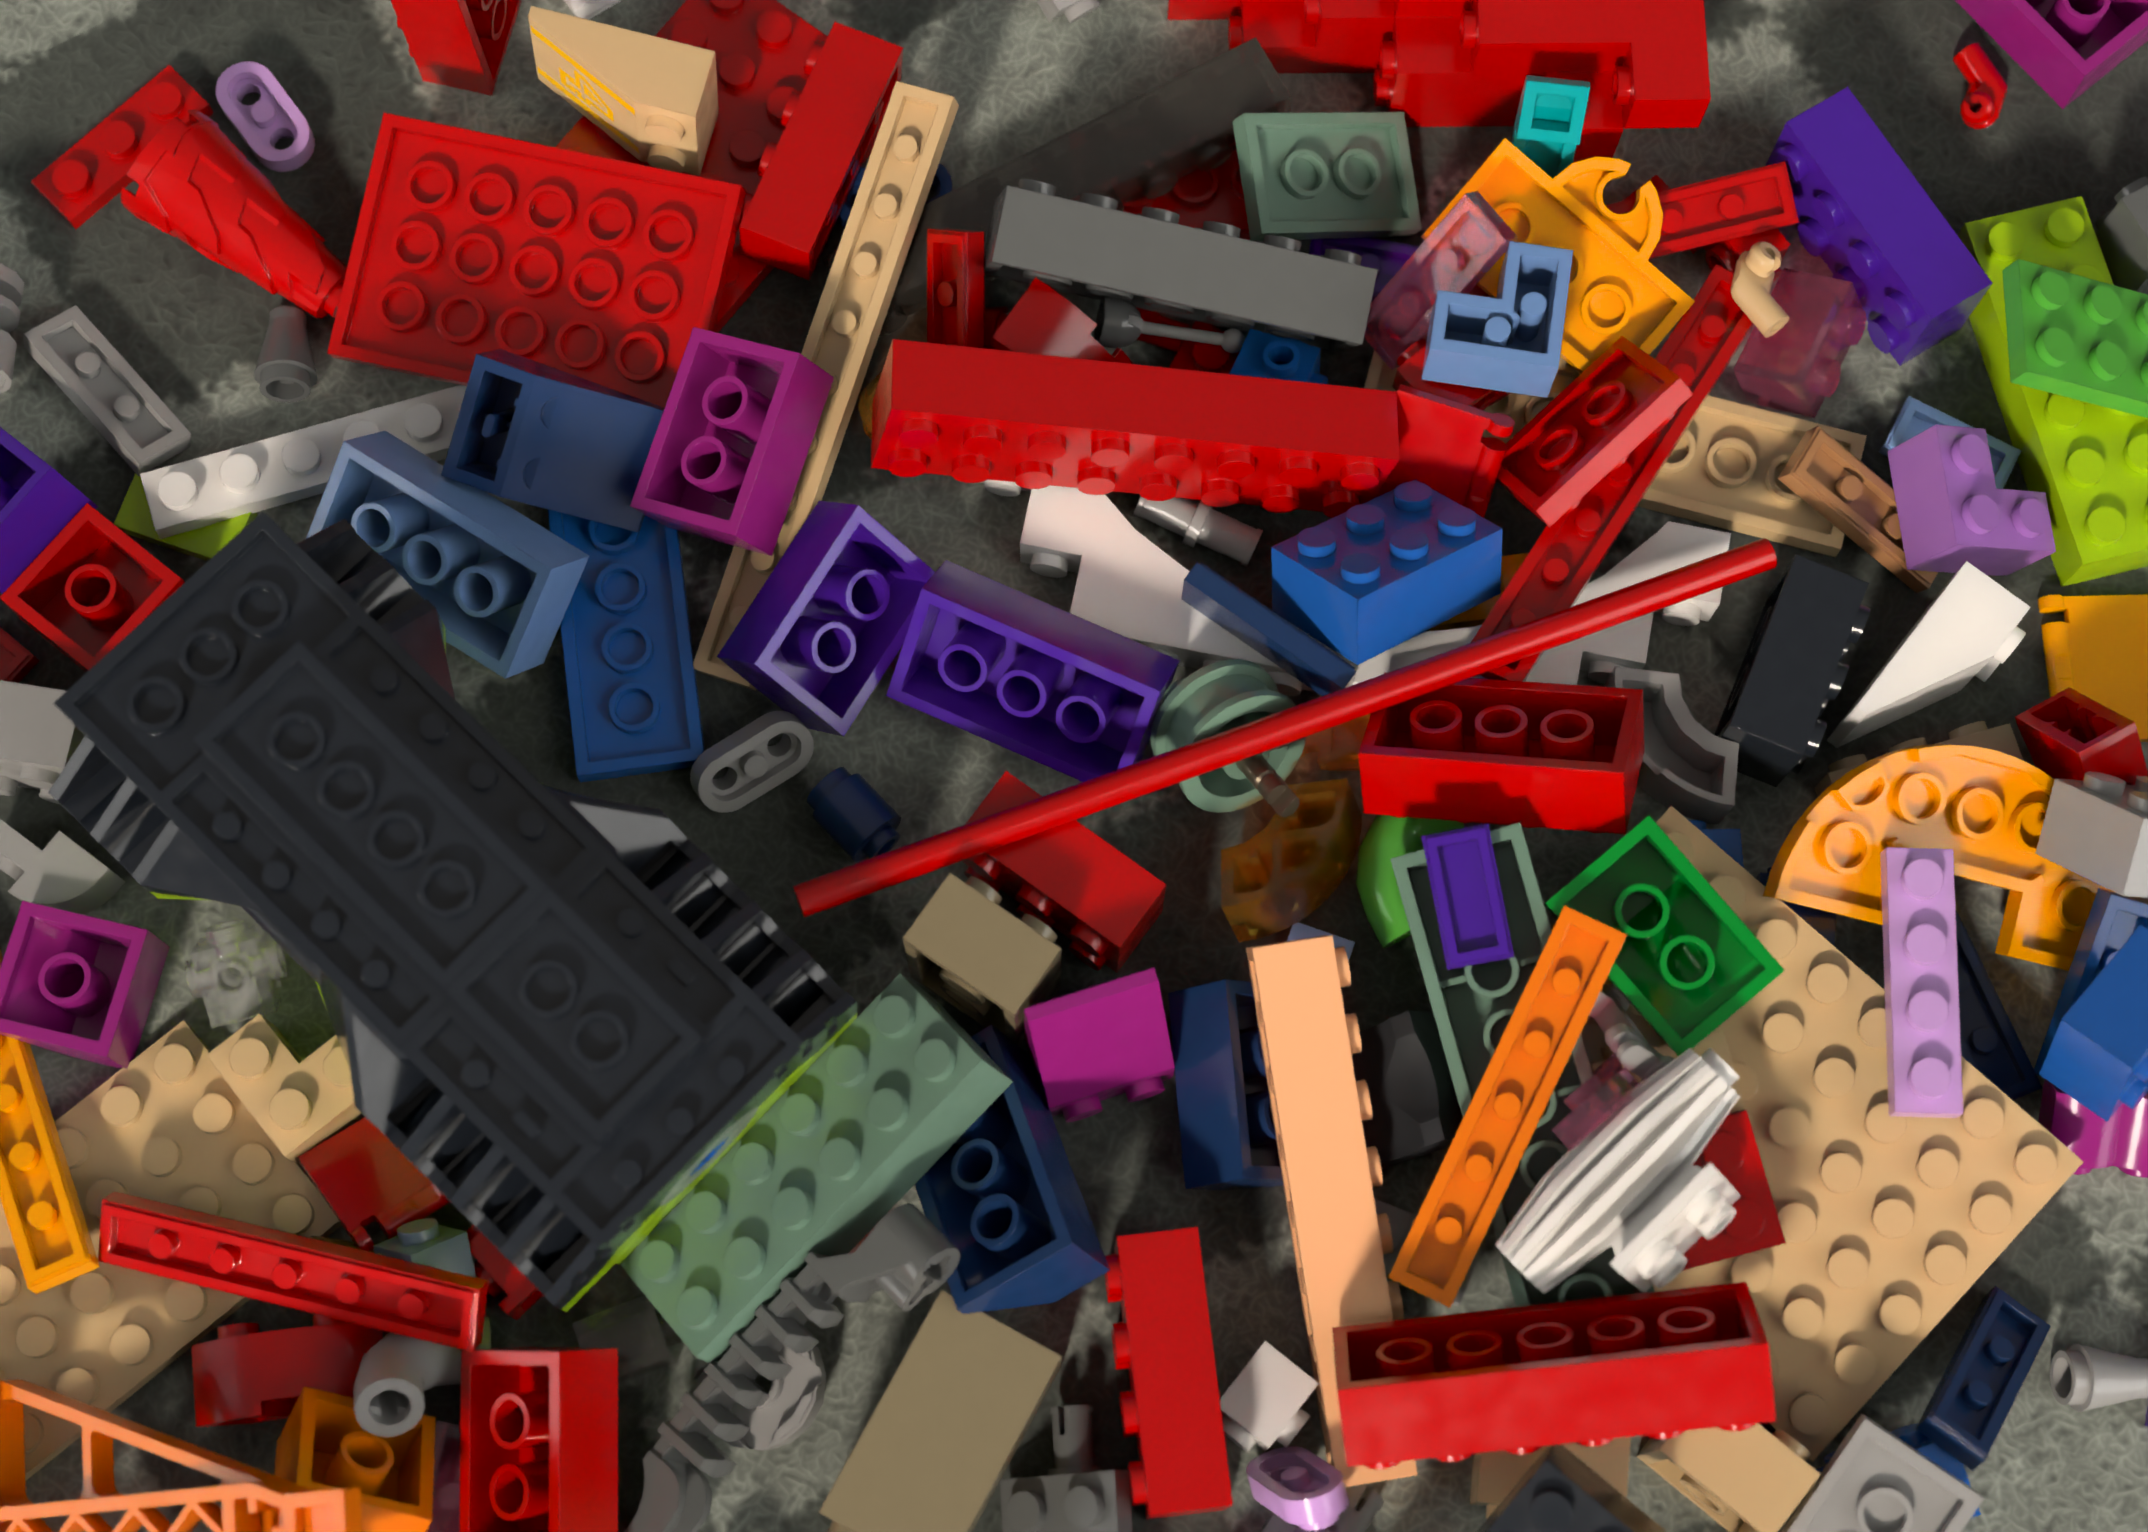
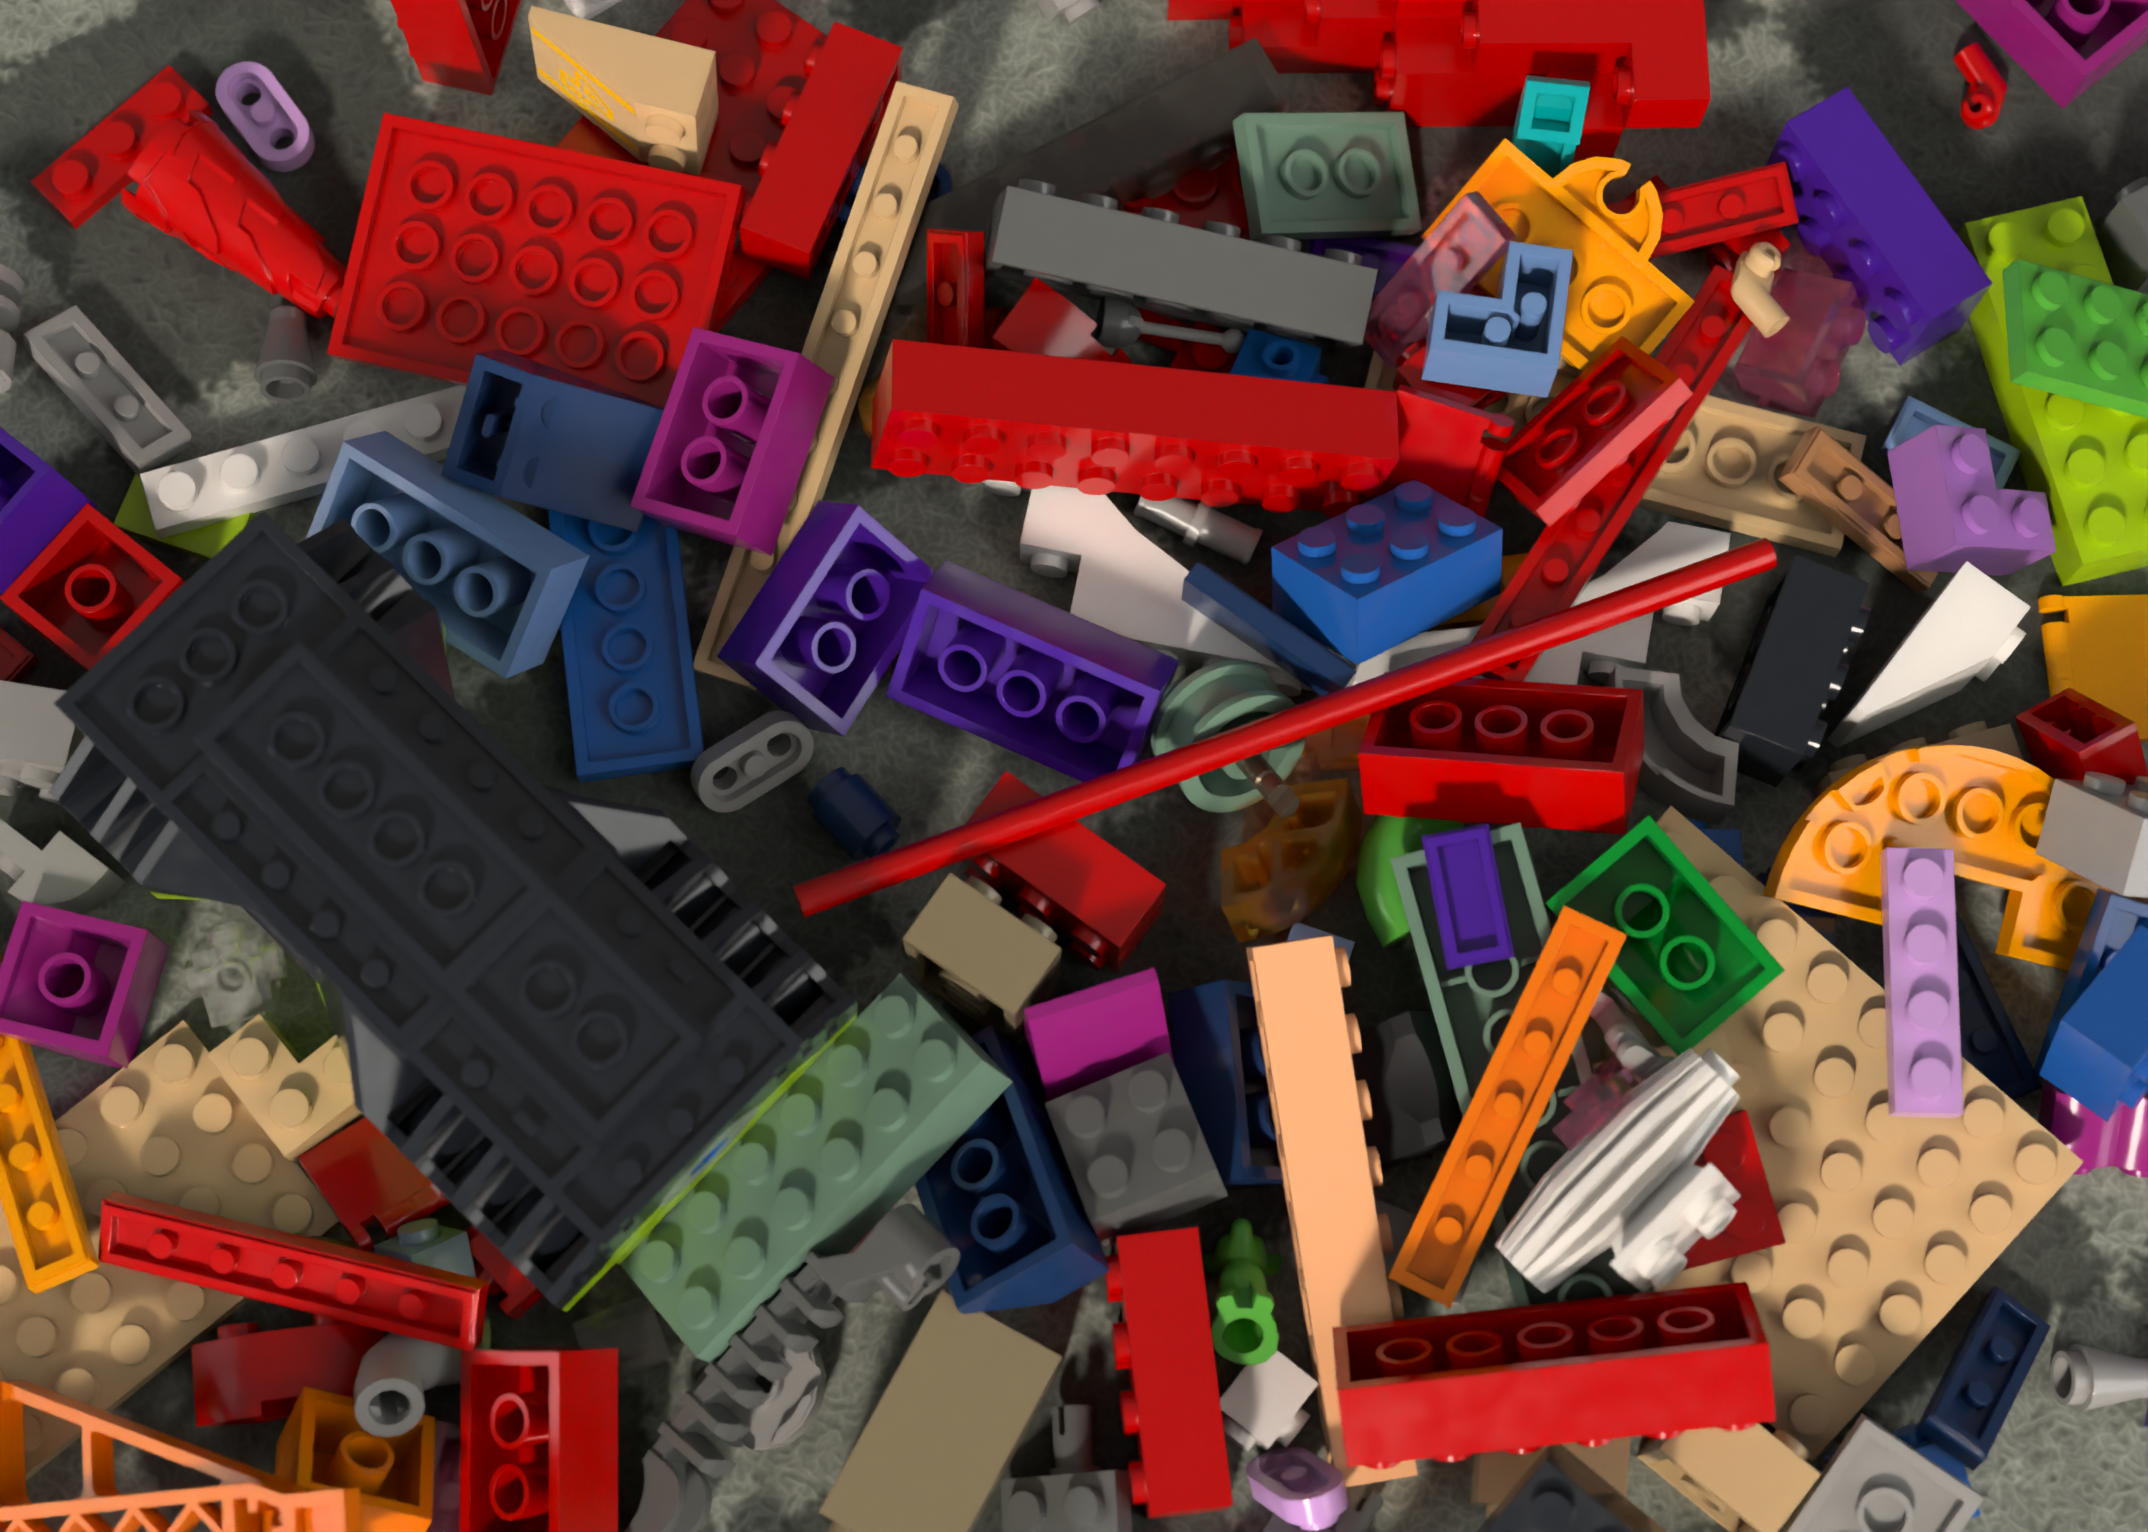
(1135, 1149): none -> dark grey brick
(1244, 1322): none -> bright green animal

